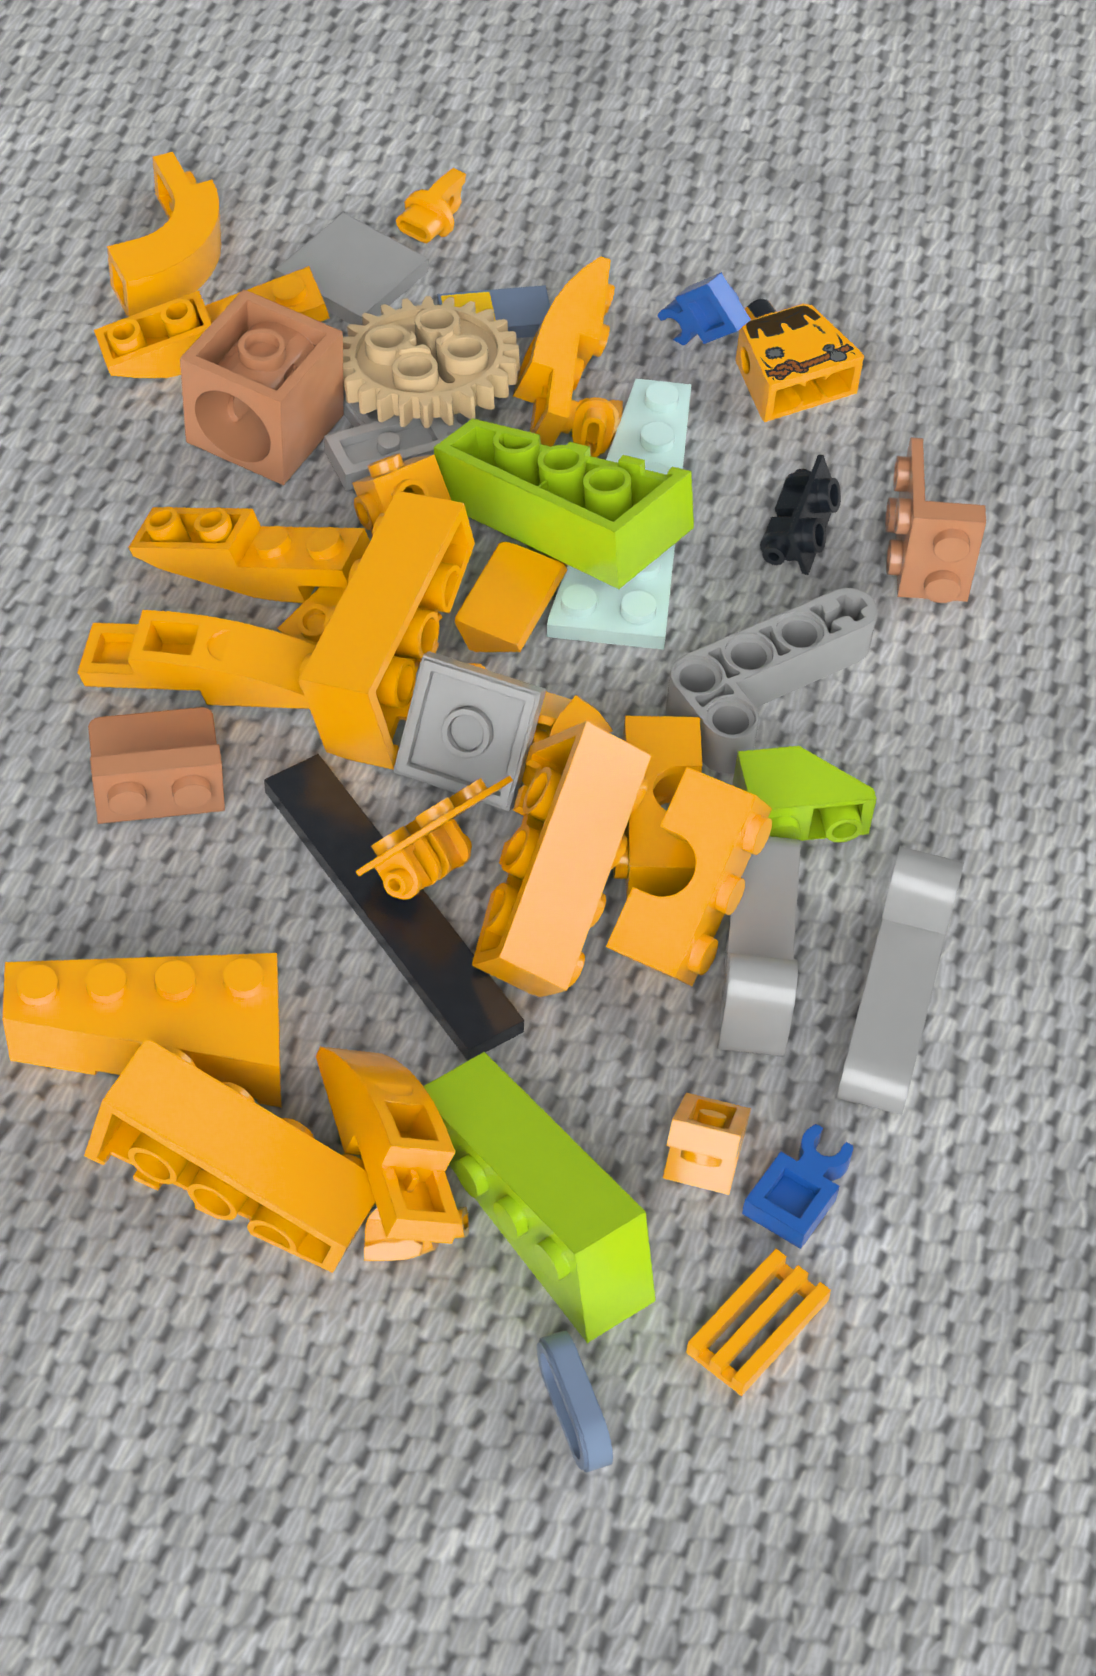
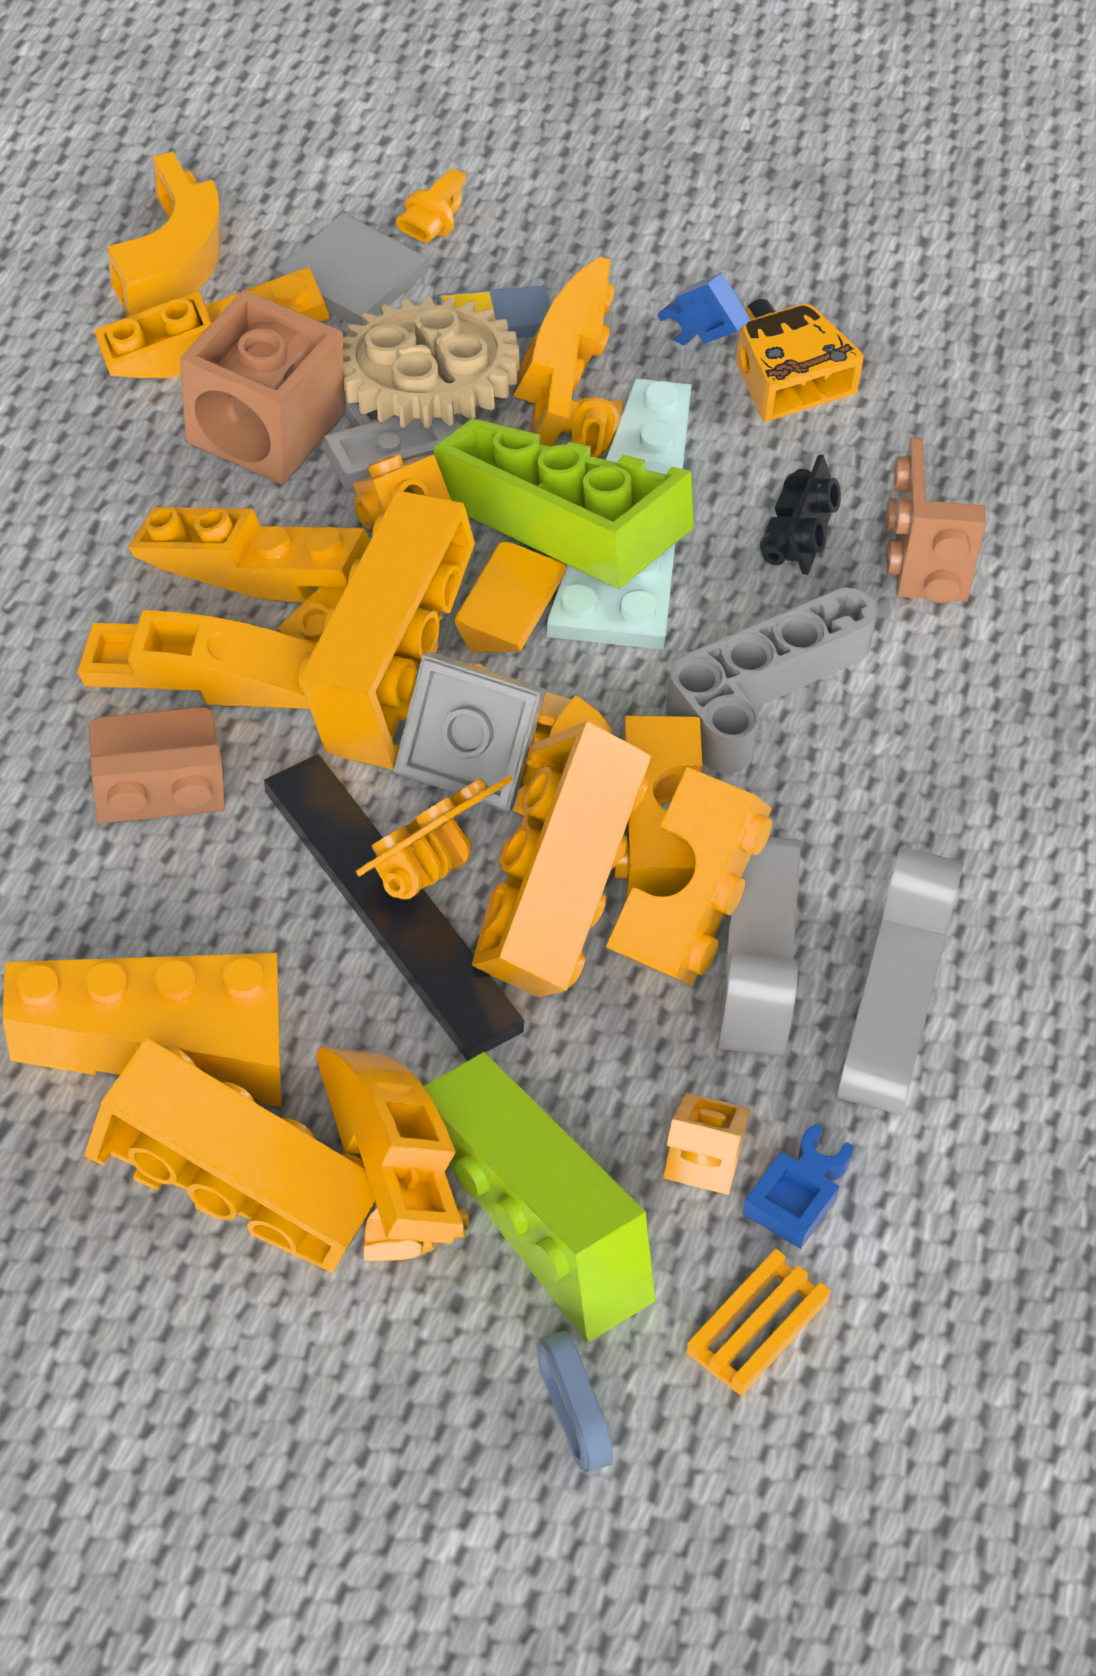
(806, 794): lime slope -> none

